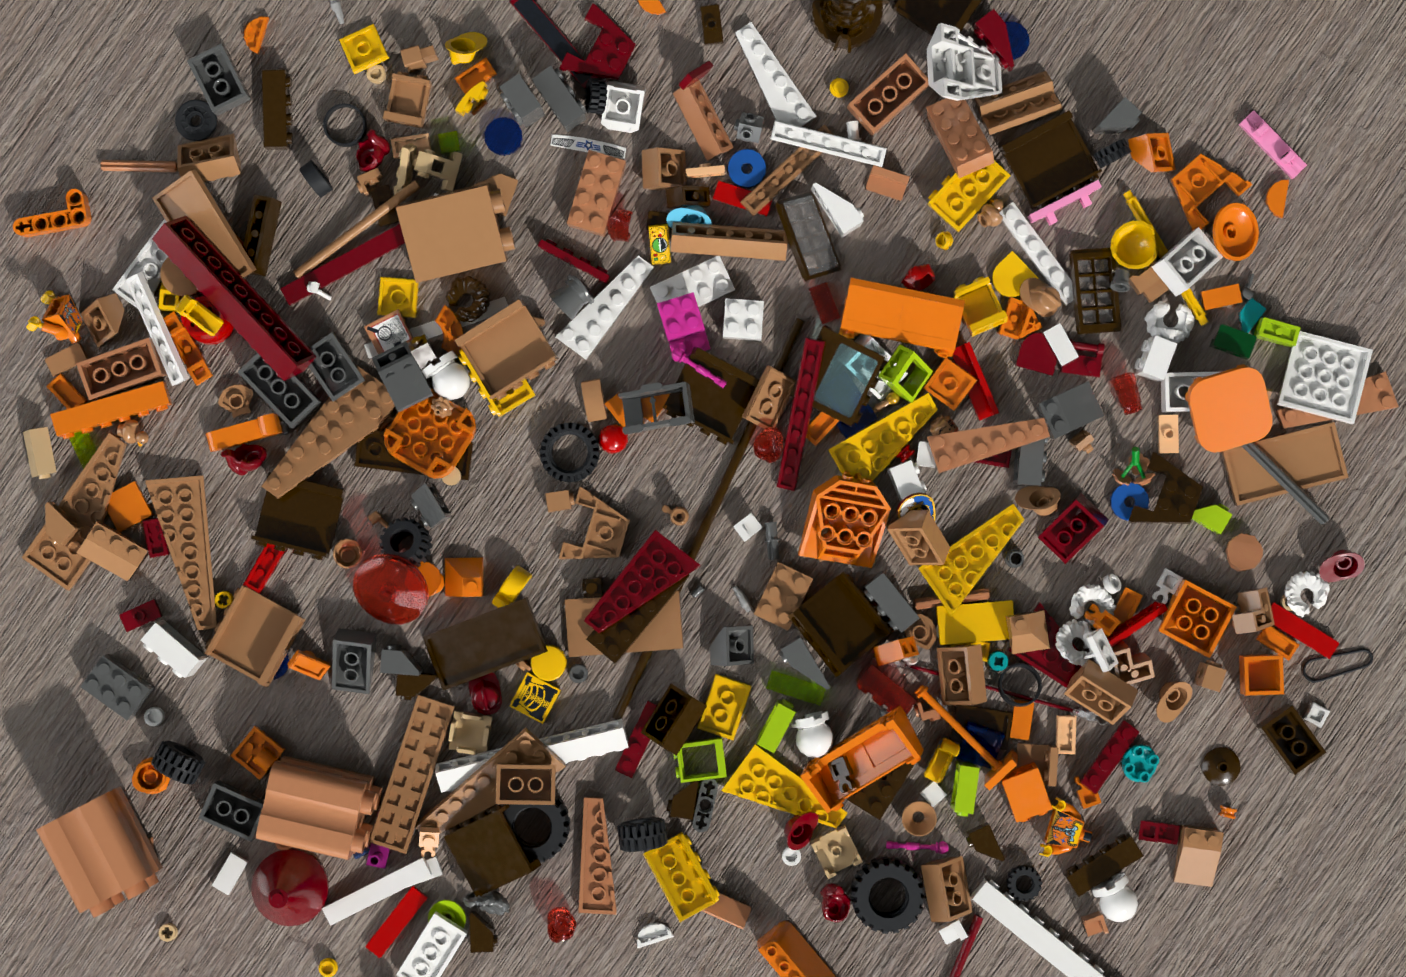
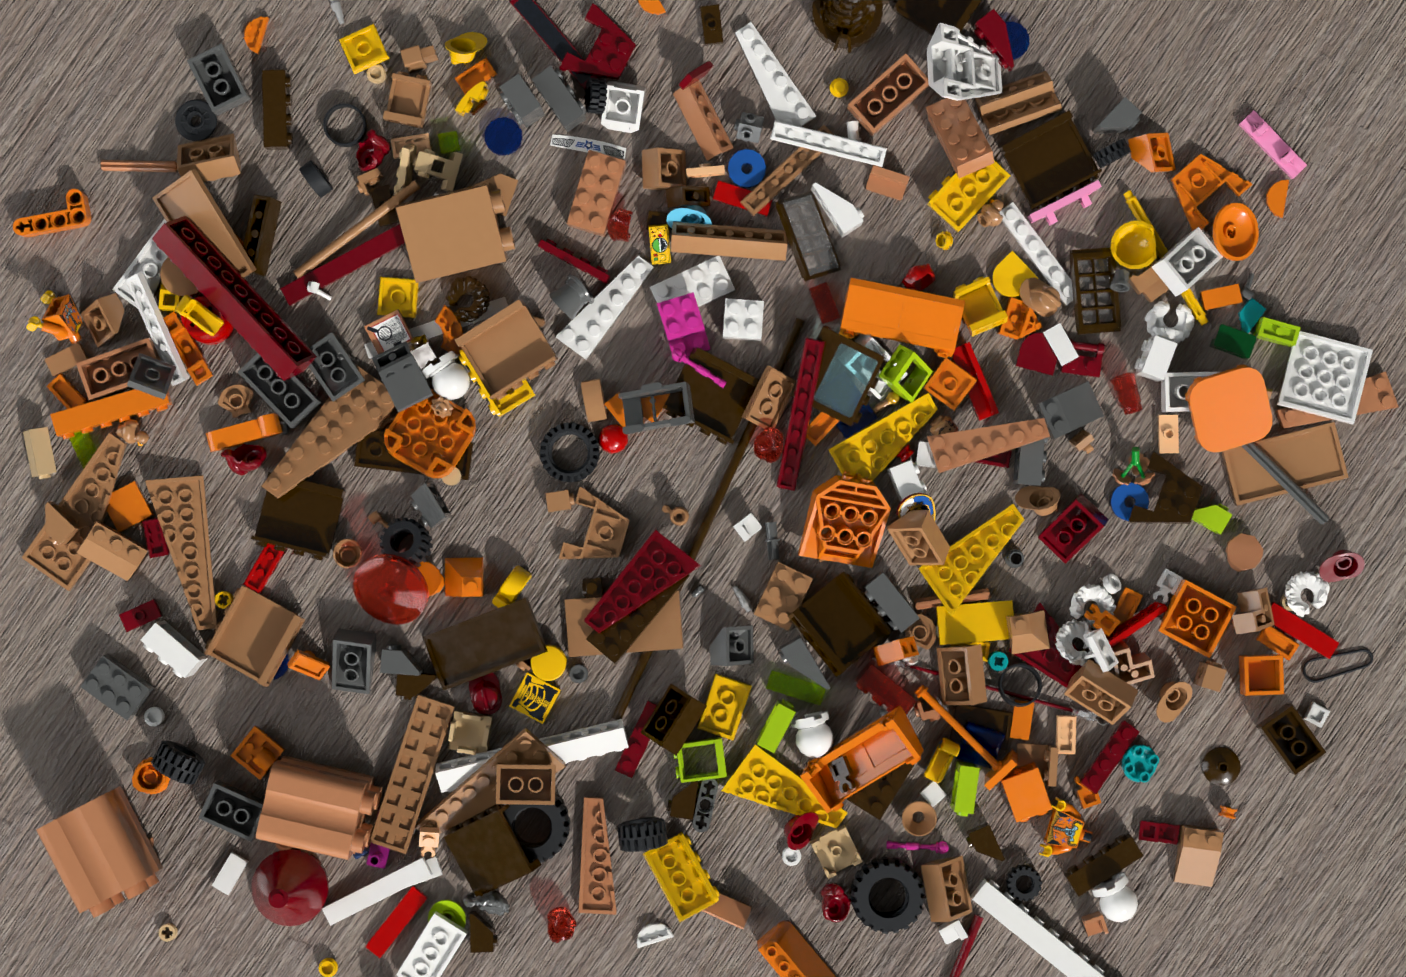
(151, 376): none -> dark grey bracket

